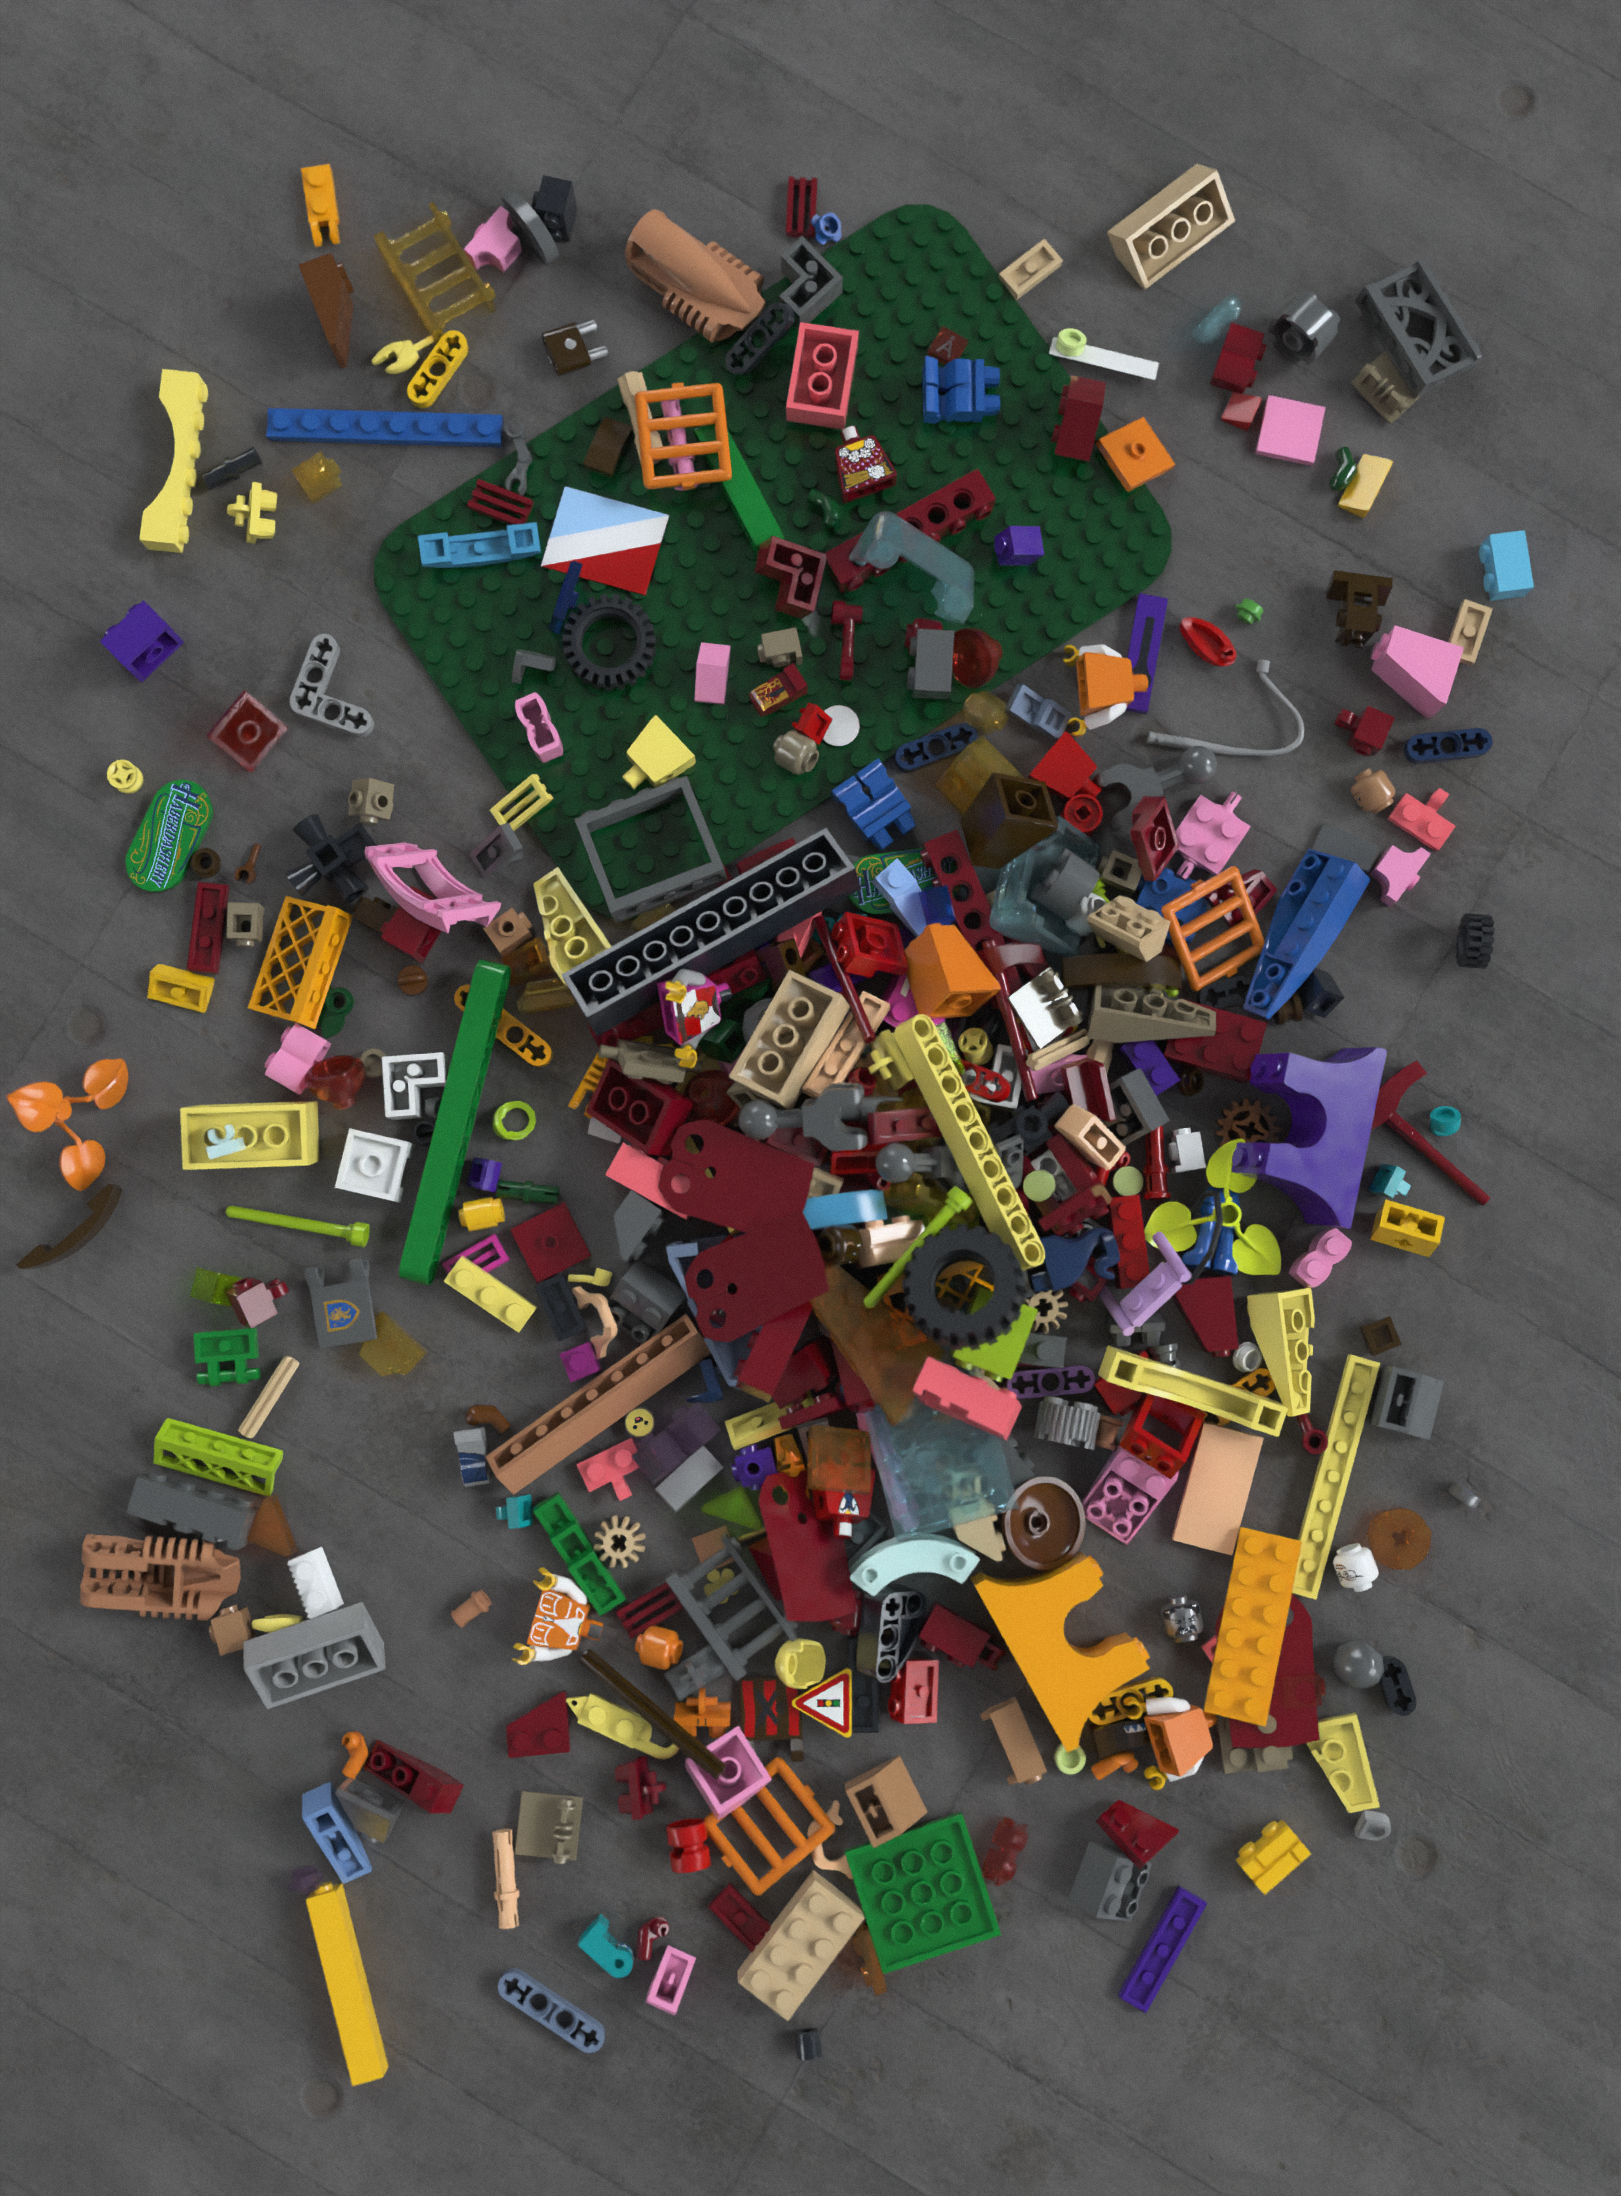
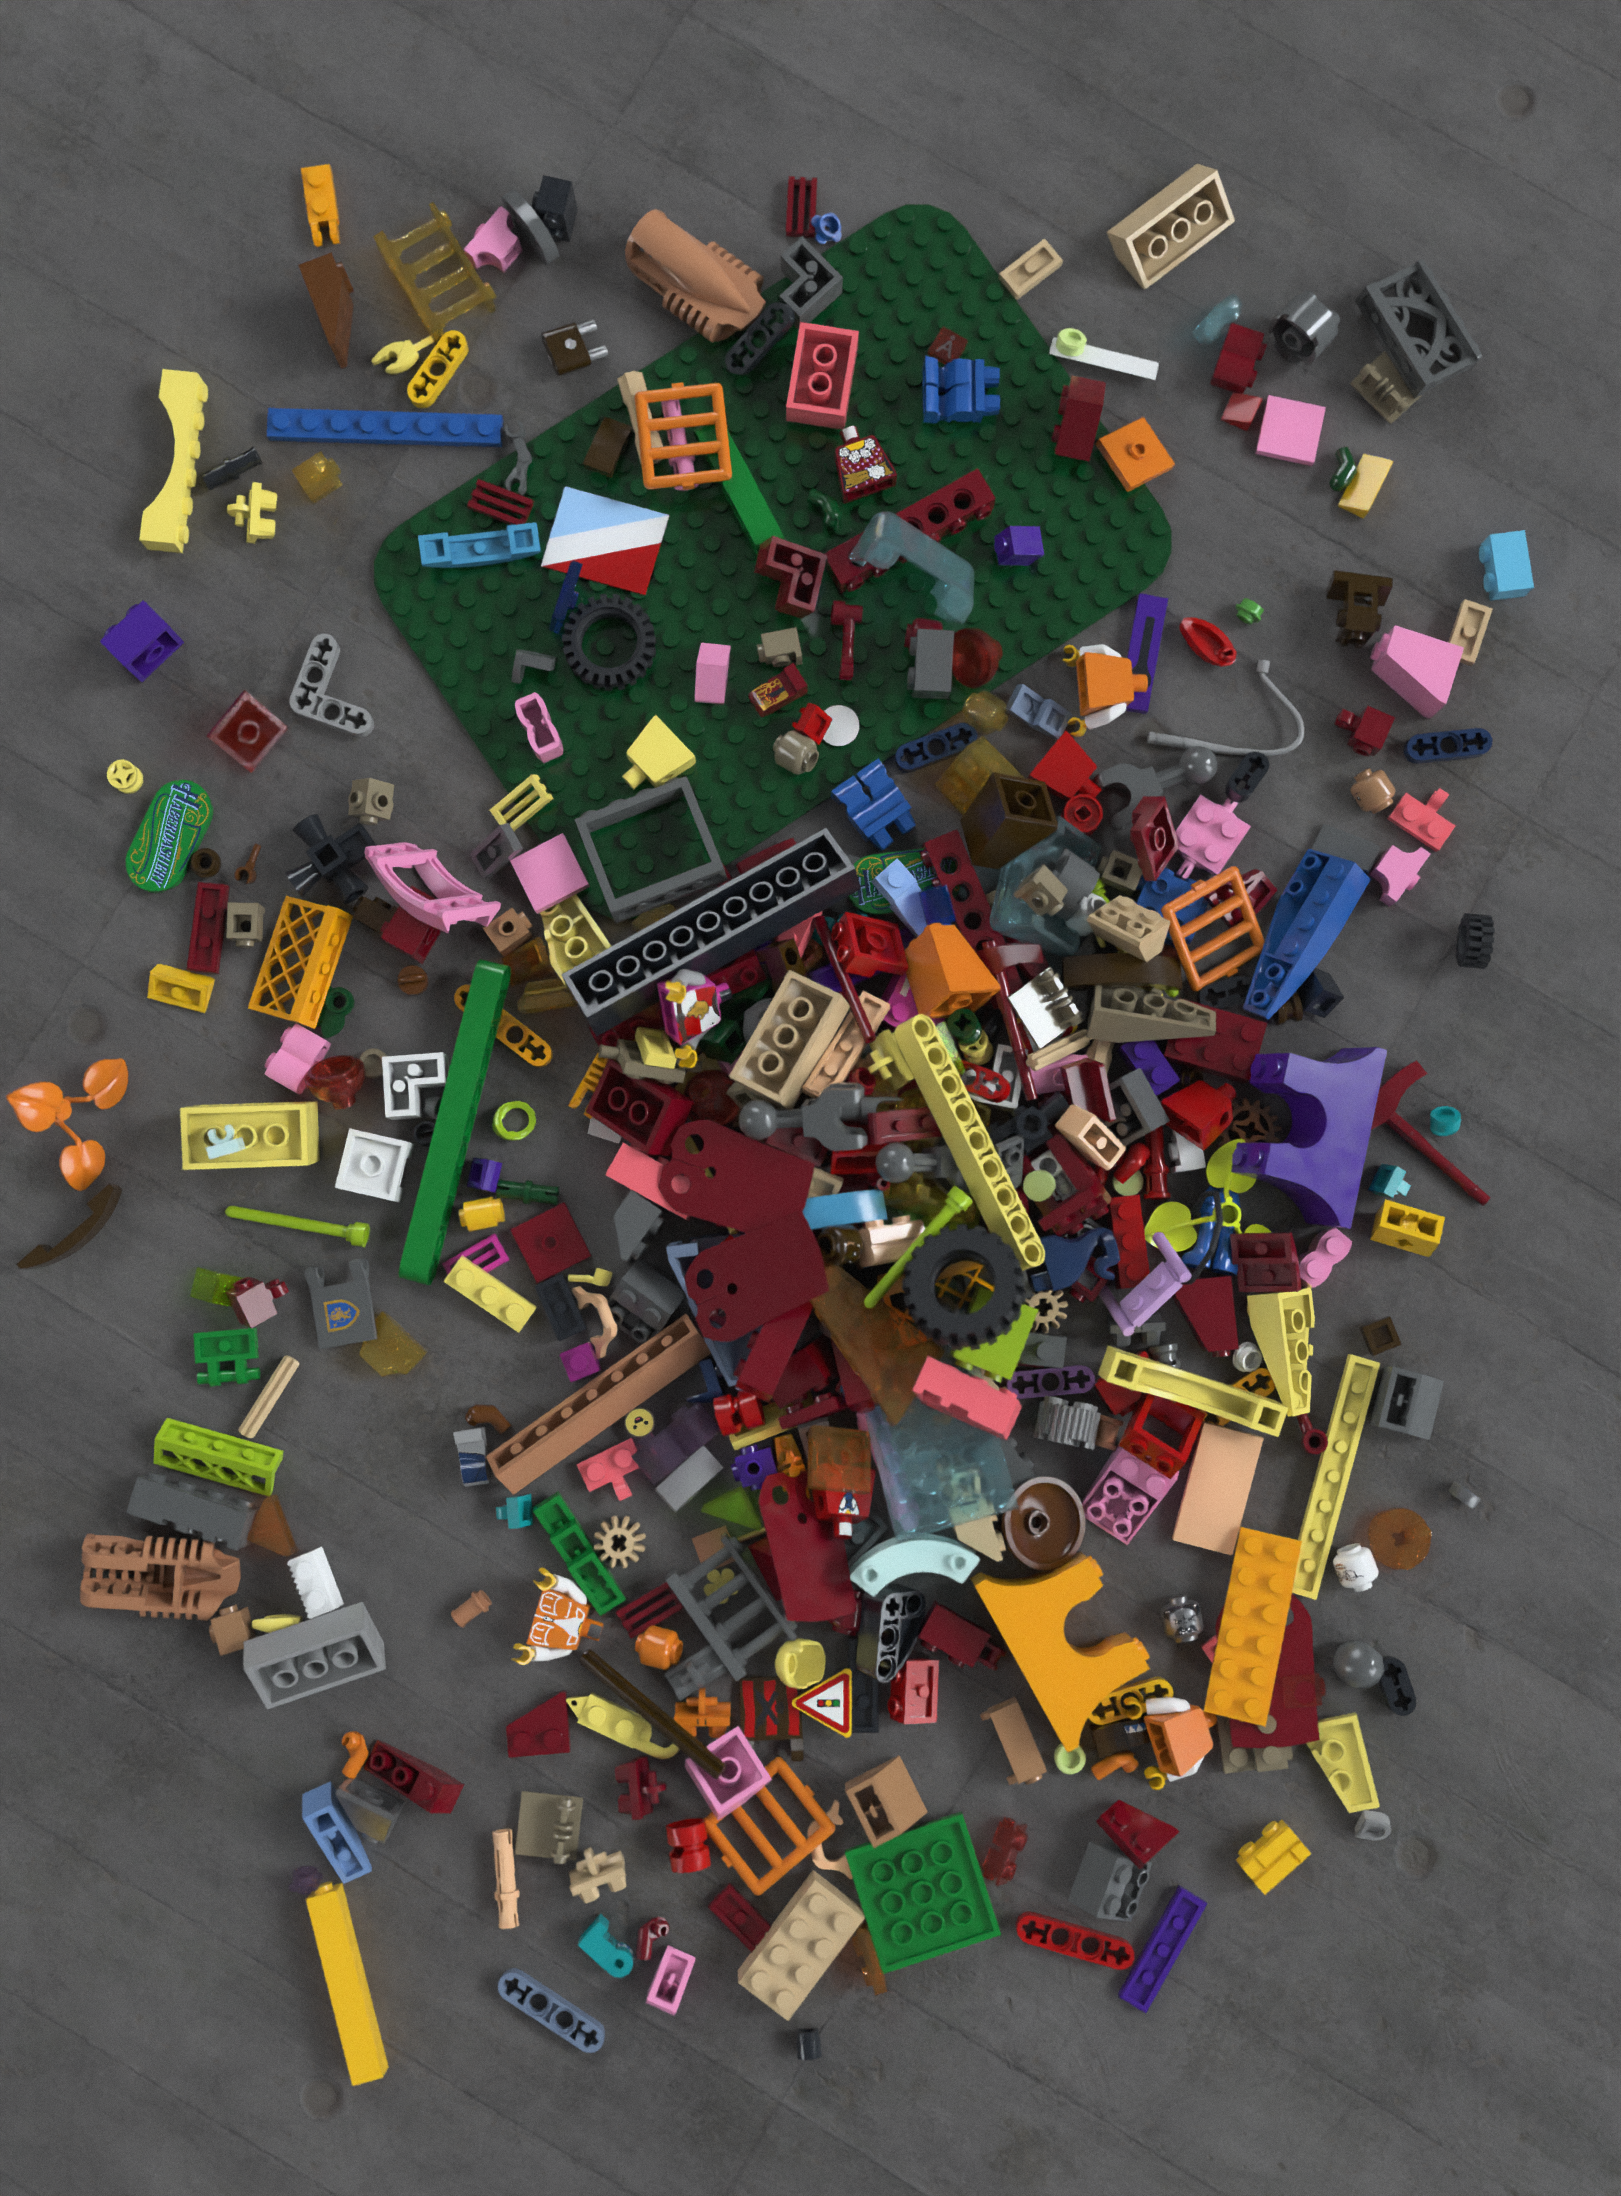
(550, 873): none -> bright pink tile
(595, 1872): none -> tan hips
(655, 1047): none -> light yellow tile
(749, 1415): none -> red wheel
(969, 1032): none -> dark green wheel
(1042, 891): none -> dark tan brick
(1076, 1935): none -> red beam
(1133, 1162): none -> red arm
(1200, 1112): none -> red torso
(1243, 774): none -> black beam
(1266, 1262): none -> dark red slope

